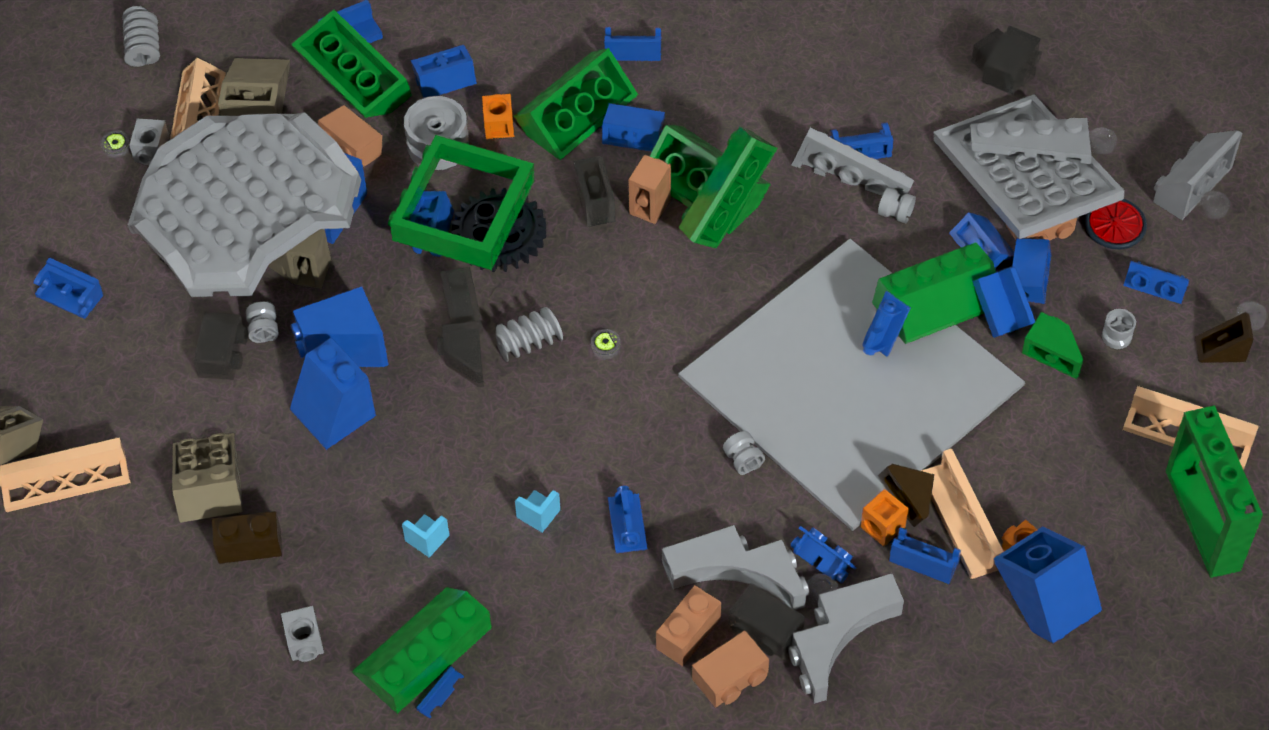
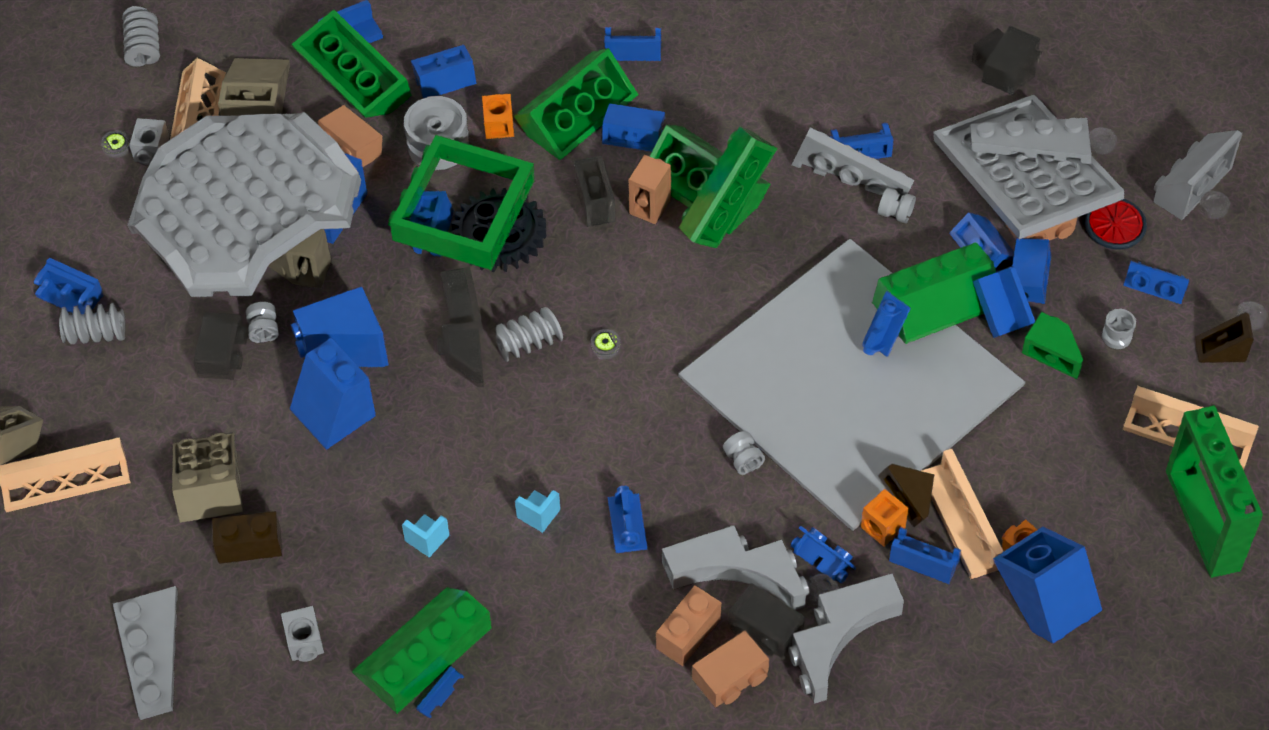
(92, 324): none -> light grey piece
(149, 644): none -> light grey wing

